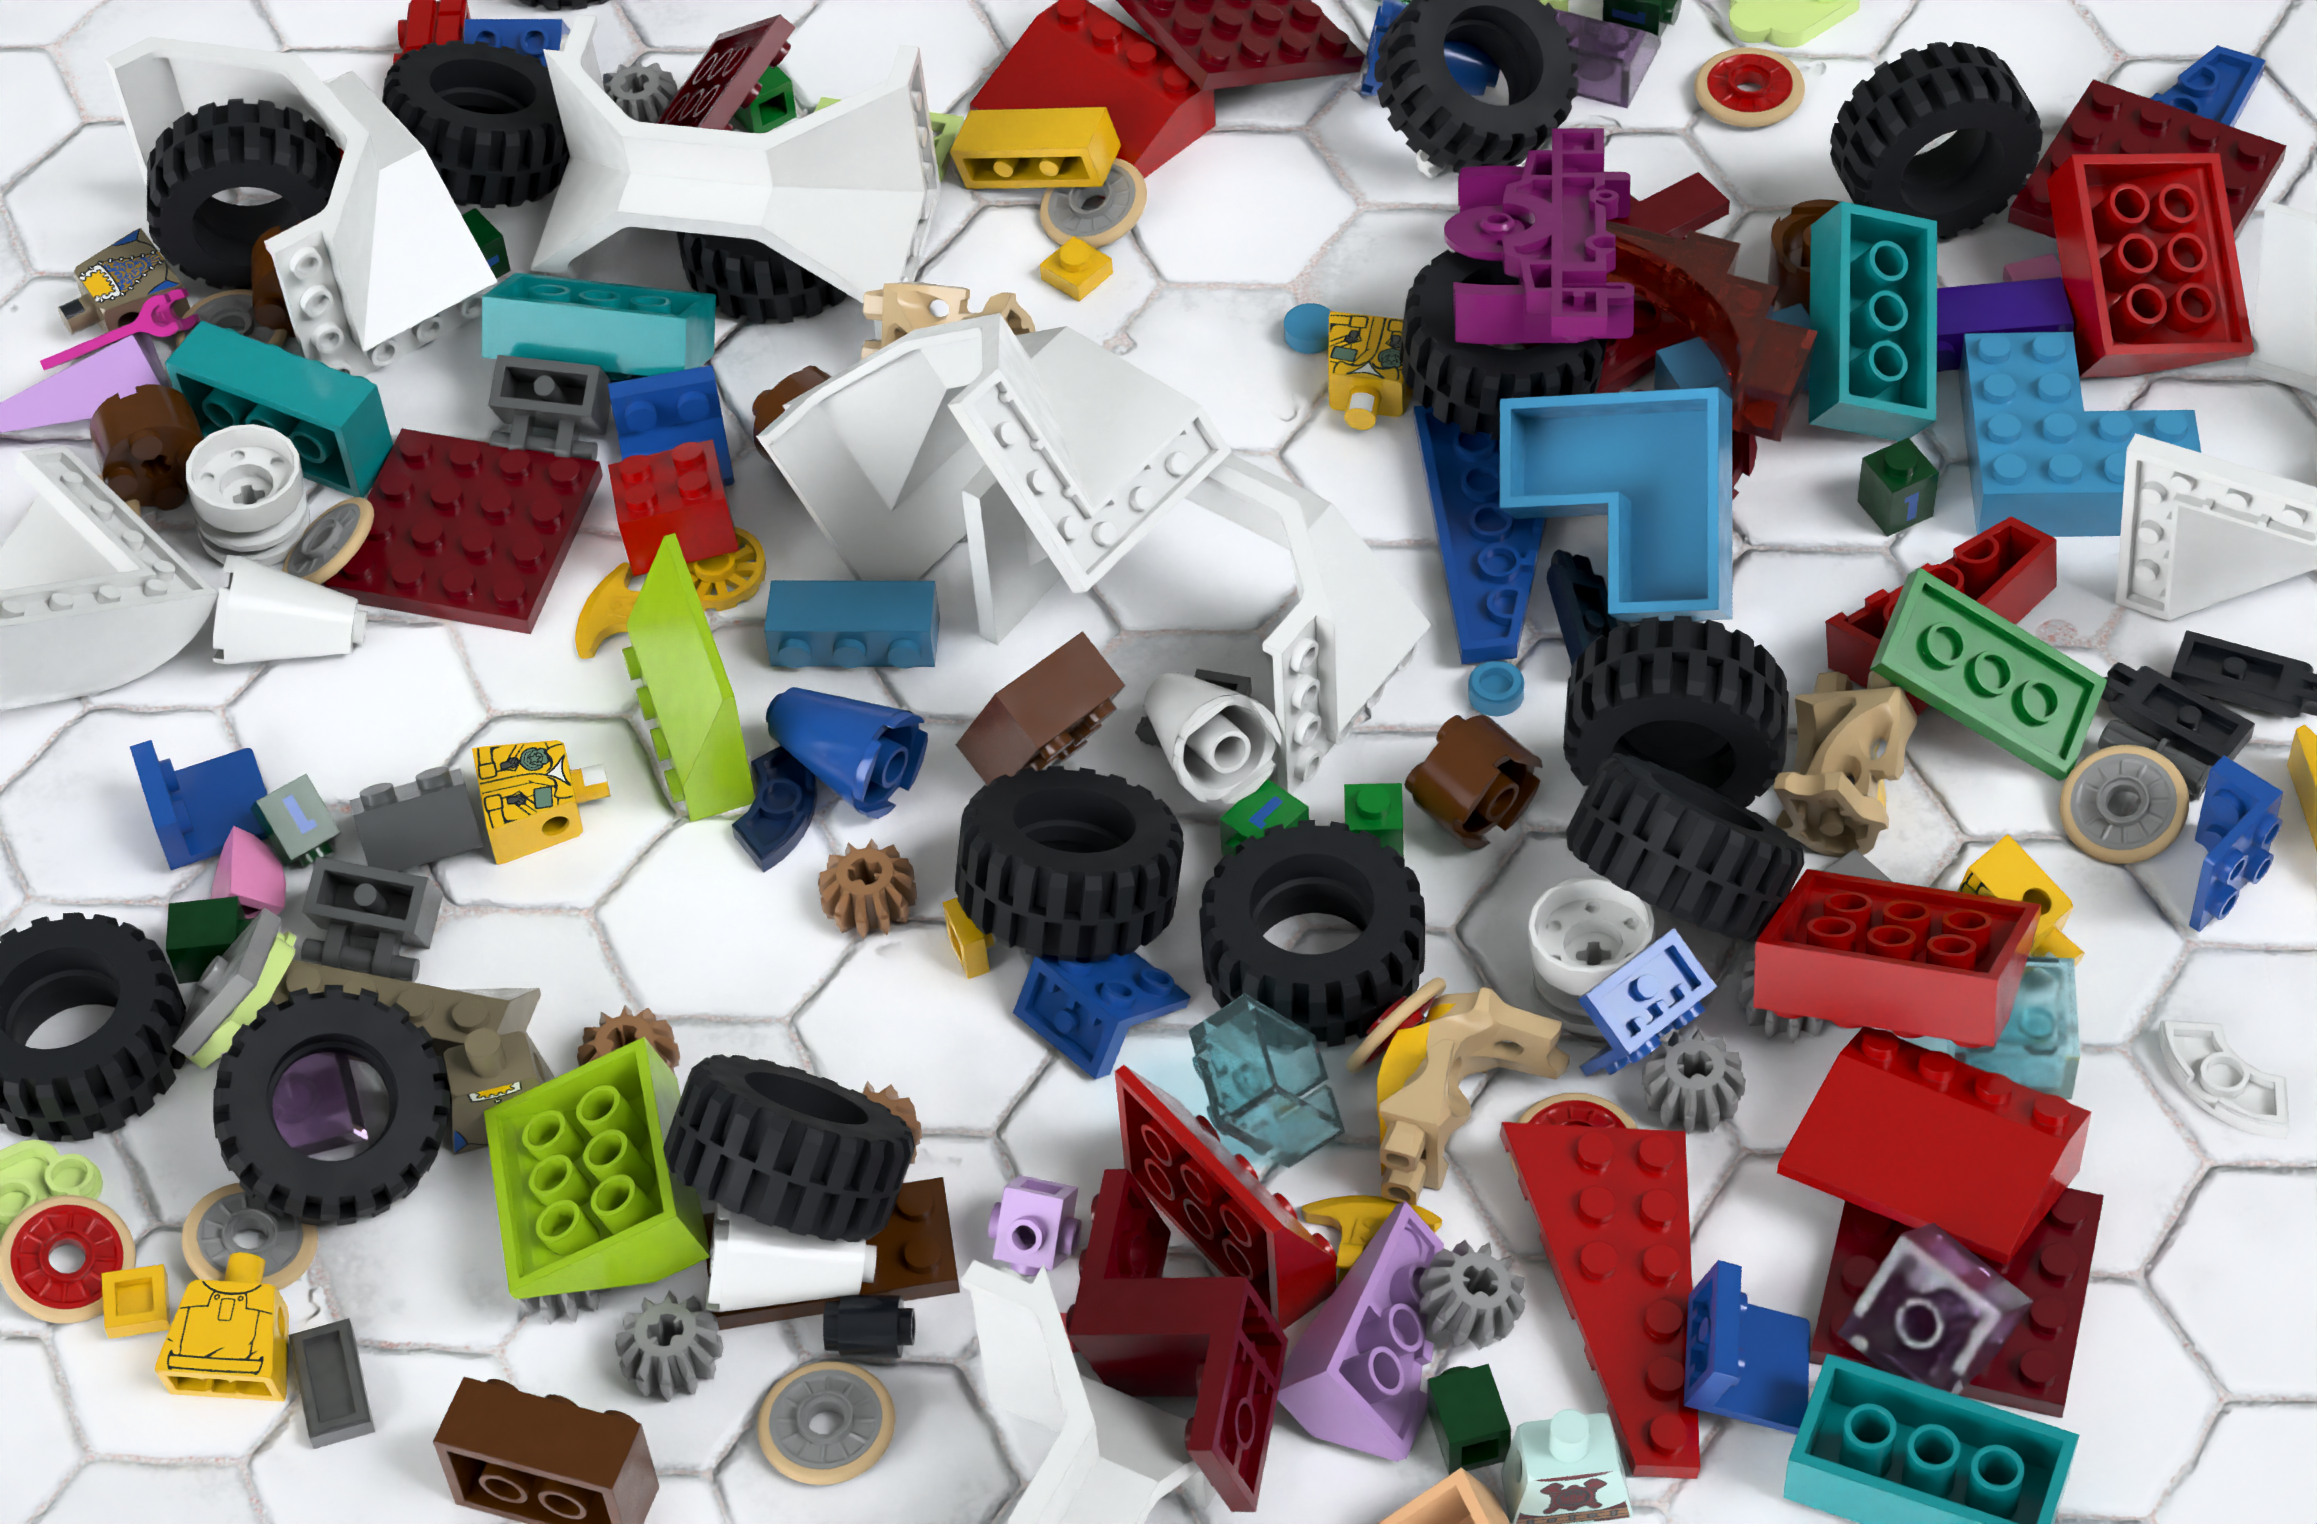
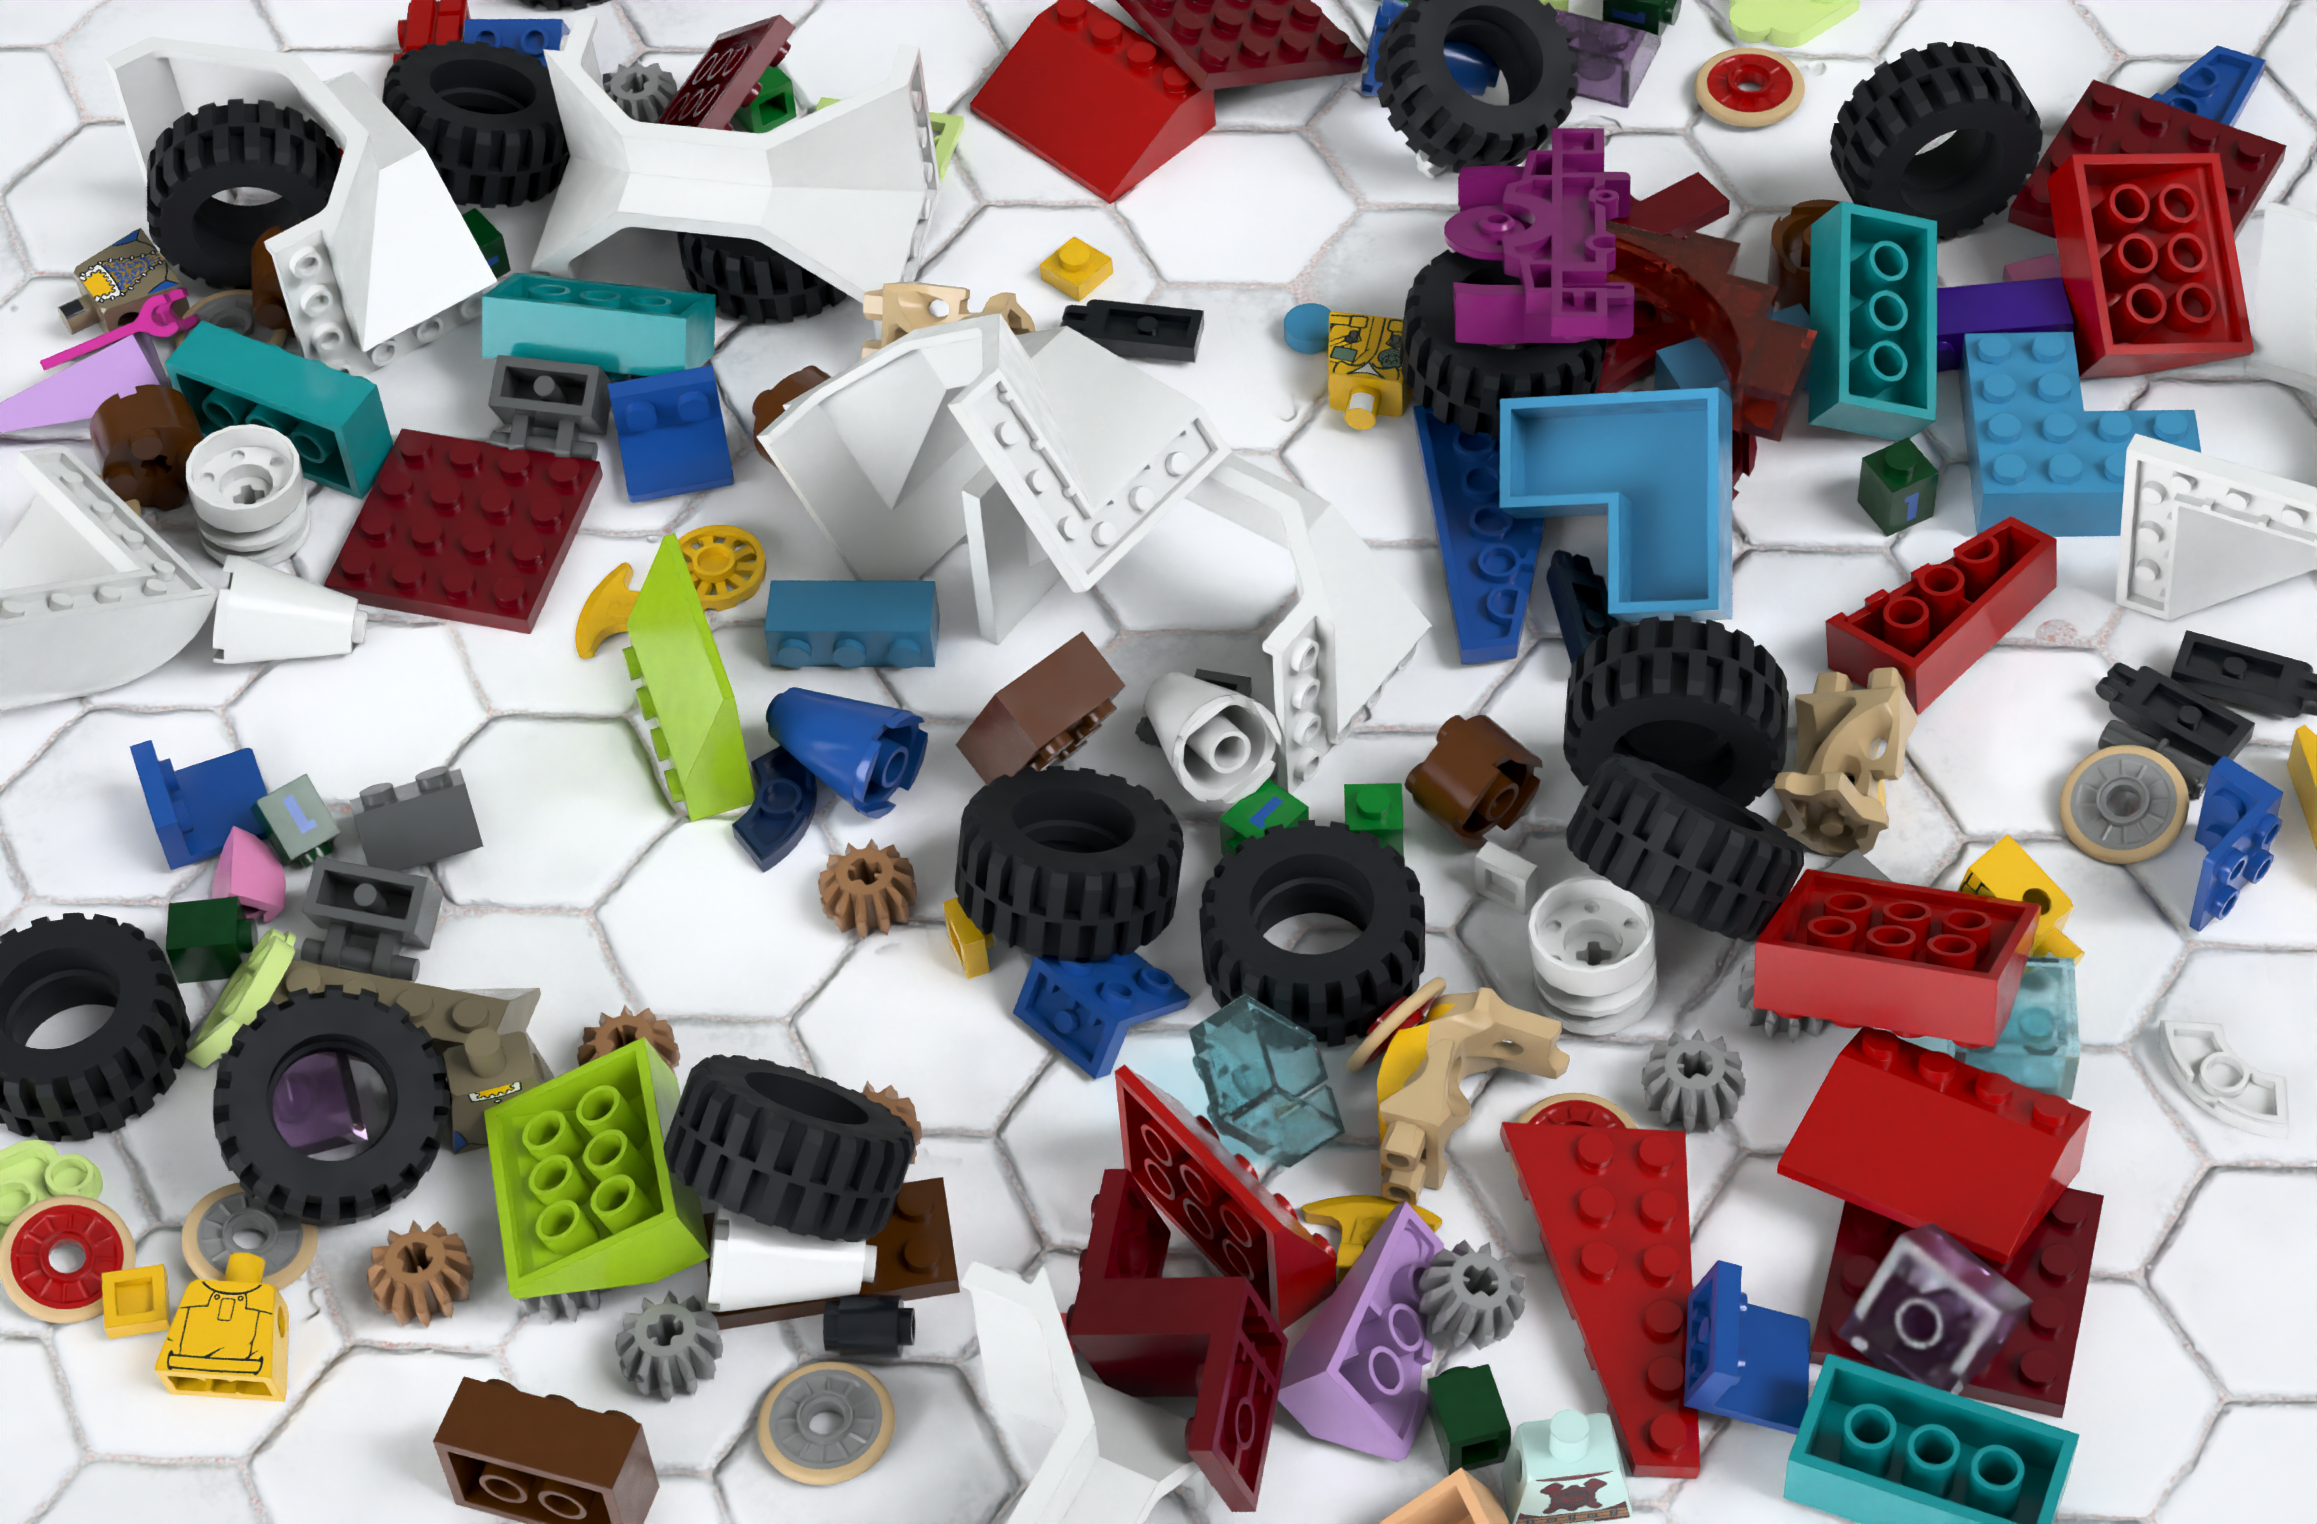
(227, 983): light grey plate -> none
(331, 541): light grey wheel -> none
(331, 1383): flat silver tile -> none
(420, 1273): none -> medium nougat gear
(533, 796): yellow torso -> none
(671, 494): red brick -> none
(1035, 148): yellow brick -> none
(1035, 1224): lavender brick -> none
(1116, 216): light grey wheel -> none
(1139, 328): none -> black hinge
(1496, 688): dark azure tile -> none
(1506, 878): none -> white plate
(1645, 1002): bracket -> none
(1988, 674): plate -> none

